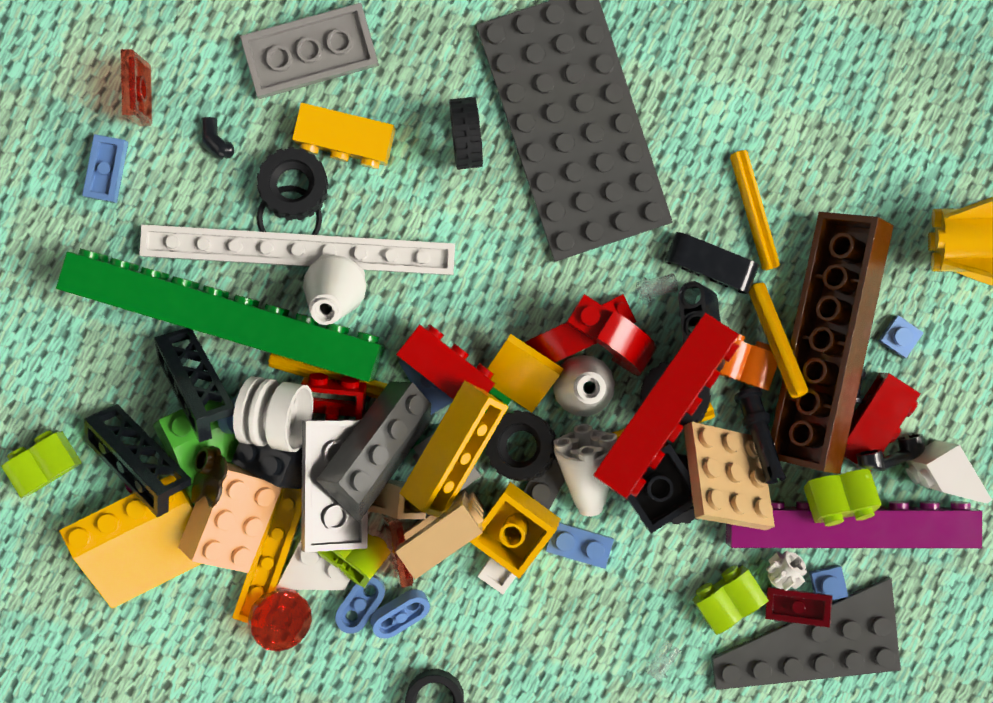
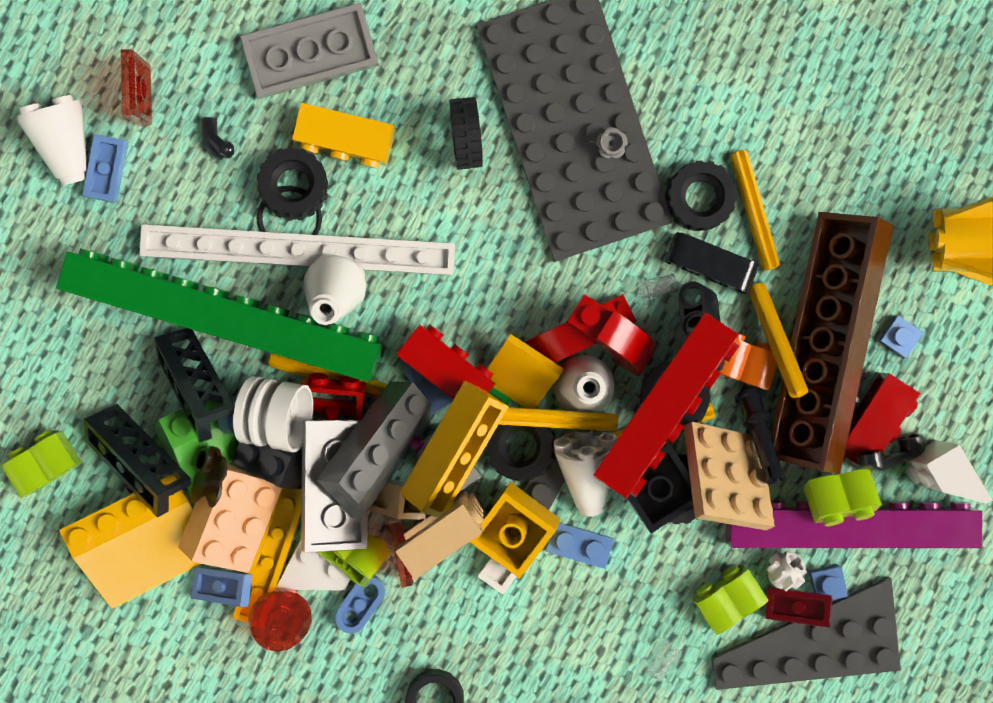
(58, 137): none -> white cone
(221, 586): none -> medium blue plate
(400, 613): medium blue plate -> none
(416, 444): none -> magenta piece
(560, 419): none -> yellow axle
(615, 135): none -> light grey plate
(718, 179): none -> black tyre

